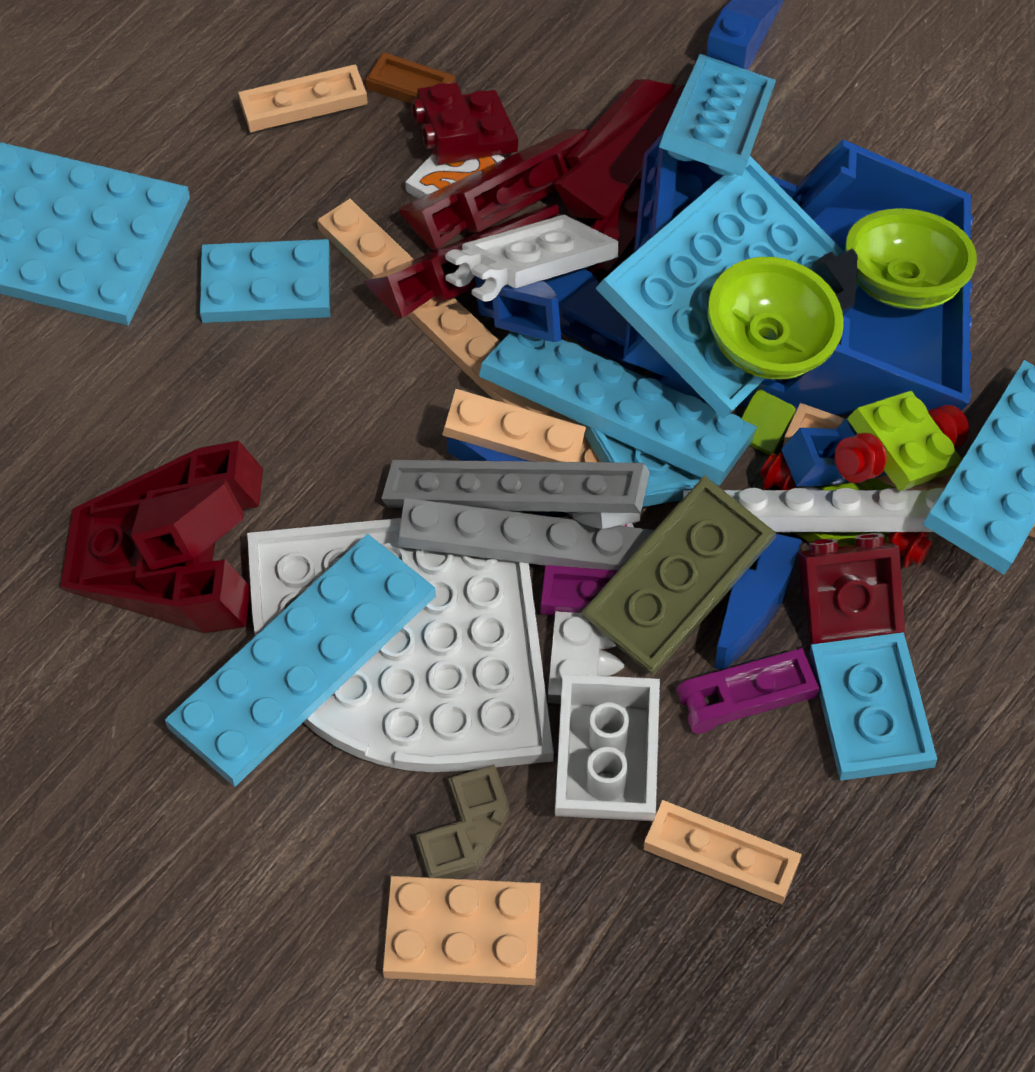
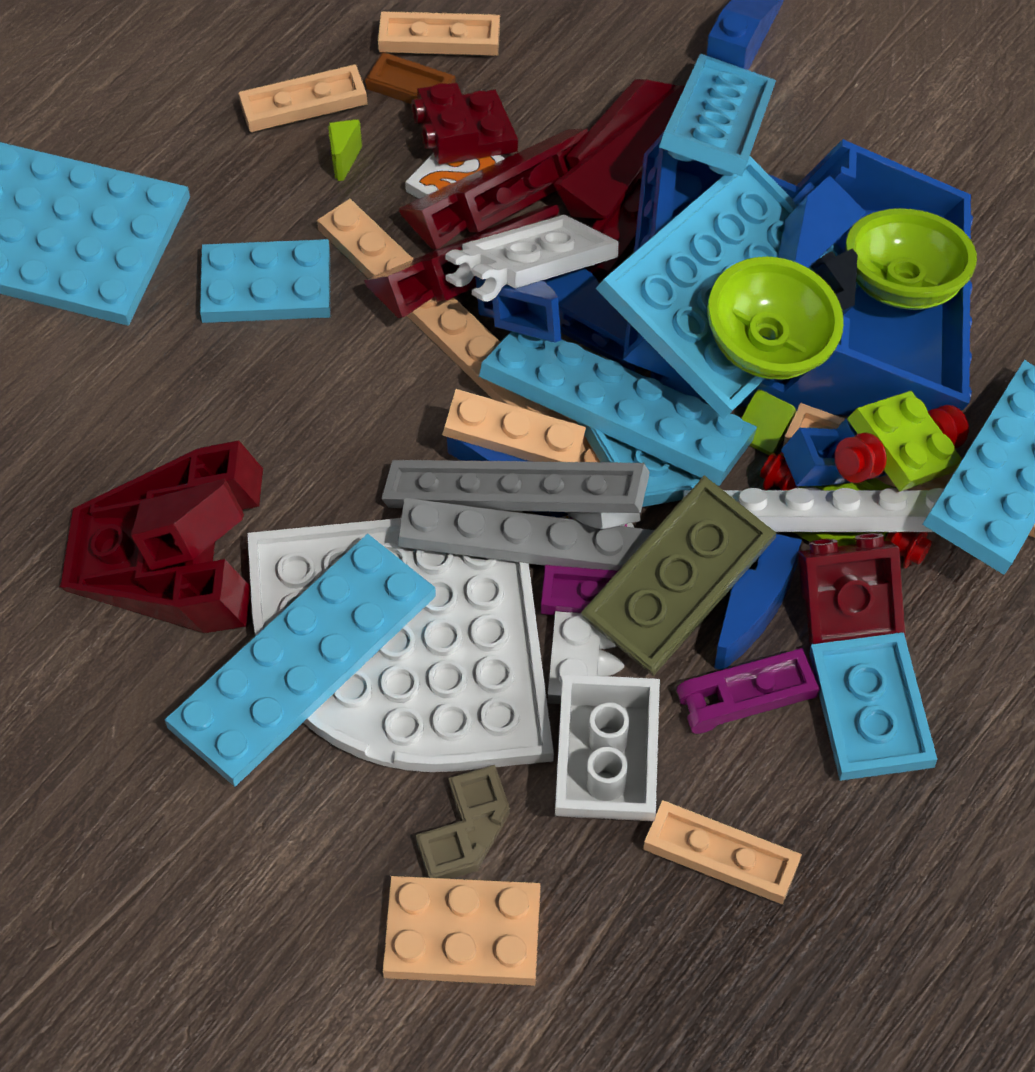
(344, 145): none -> lime slope
(439, 33): none -> light nougat plate
(817, 221): none -> blue slope

